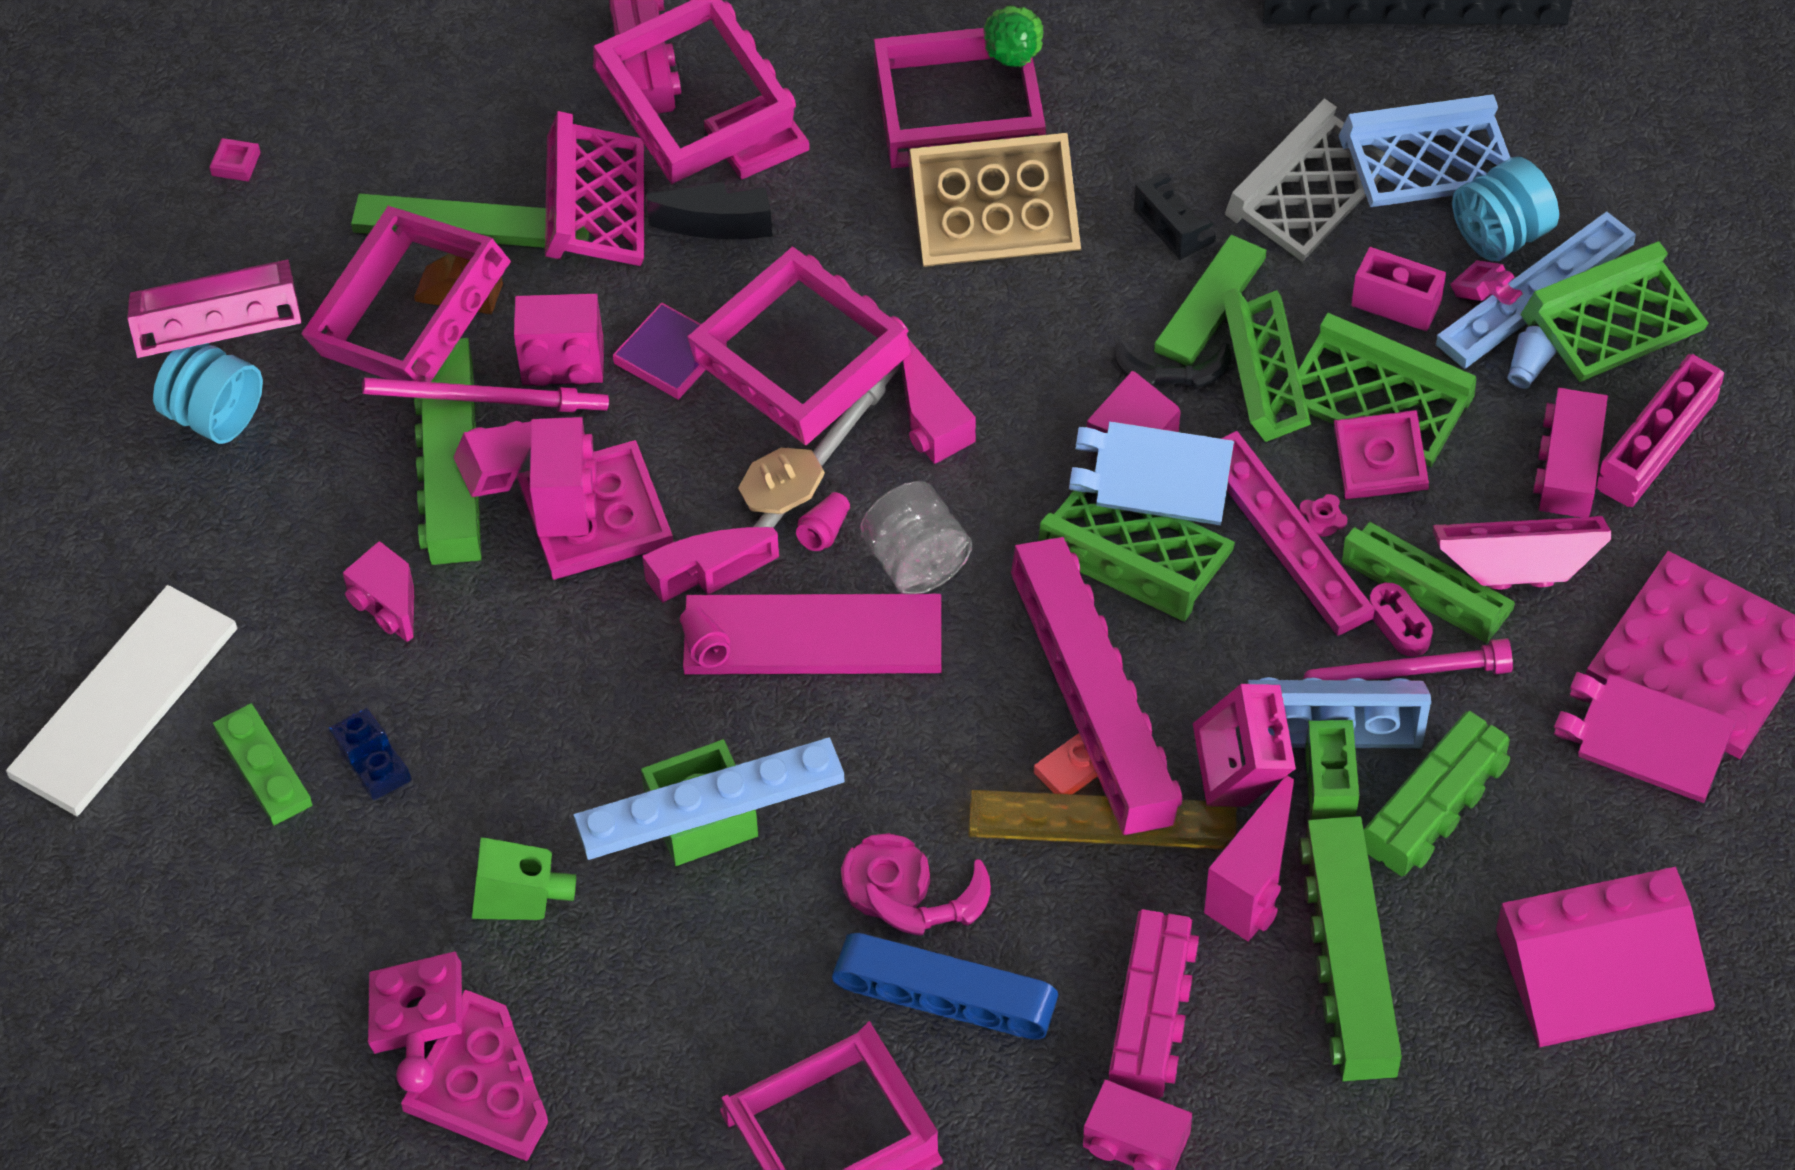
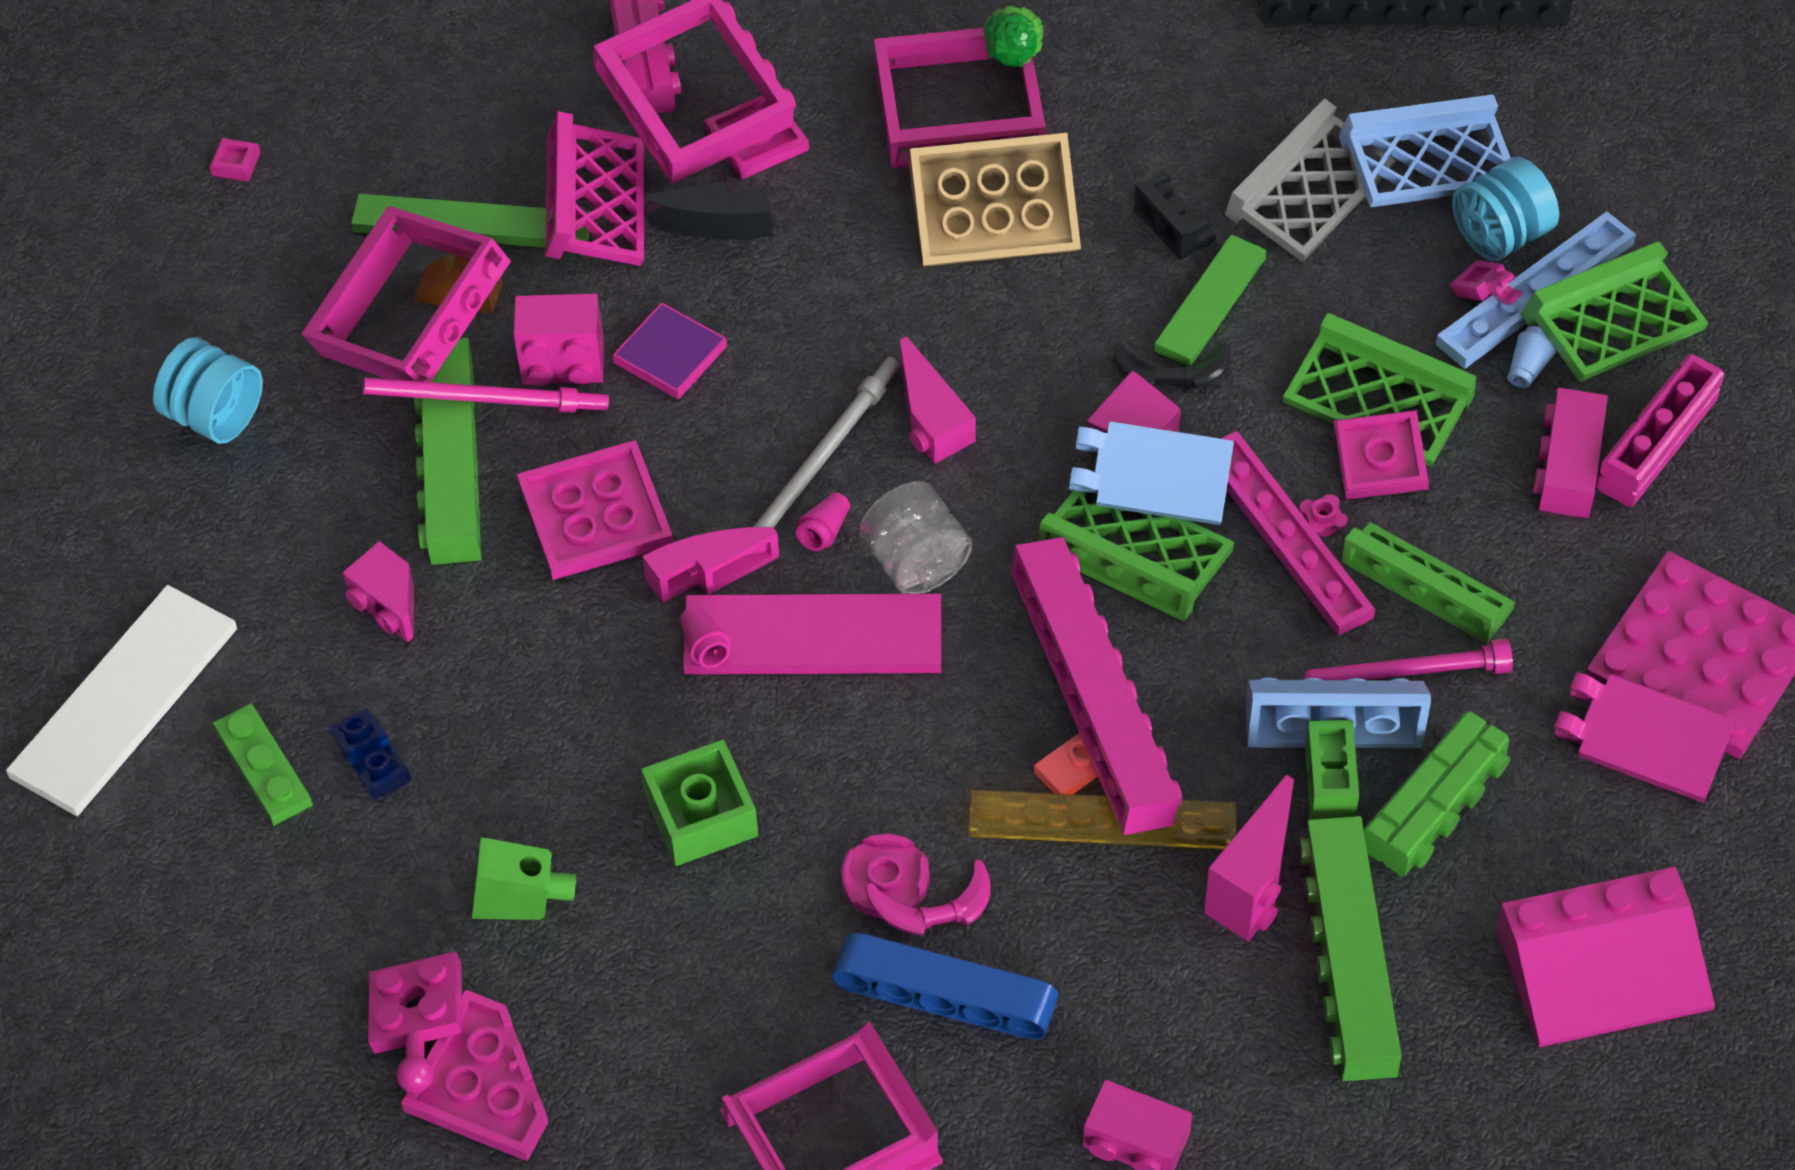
(212, 308): window -> none
(493, 457): dark pink slope -> none
(562, 477): dark pink brick -> none
(708, 798): light blue plate -> none
(781, 480): tan piece -> none
(842, 391): dark pink window -> none
(1151, 1003): dark pink brick -> none
(1251, 362): bright green fence -> none
(1266, 756): dark pink window -> none
(1398, 289): dark pink brick -> none
(1405, 616): dark pink beam -> none
(1523, 550): wedge -> none

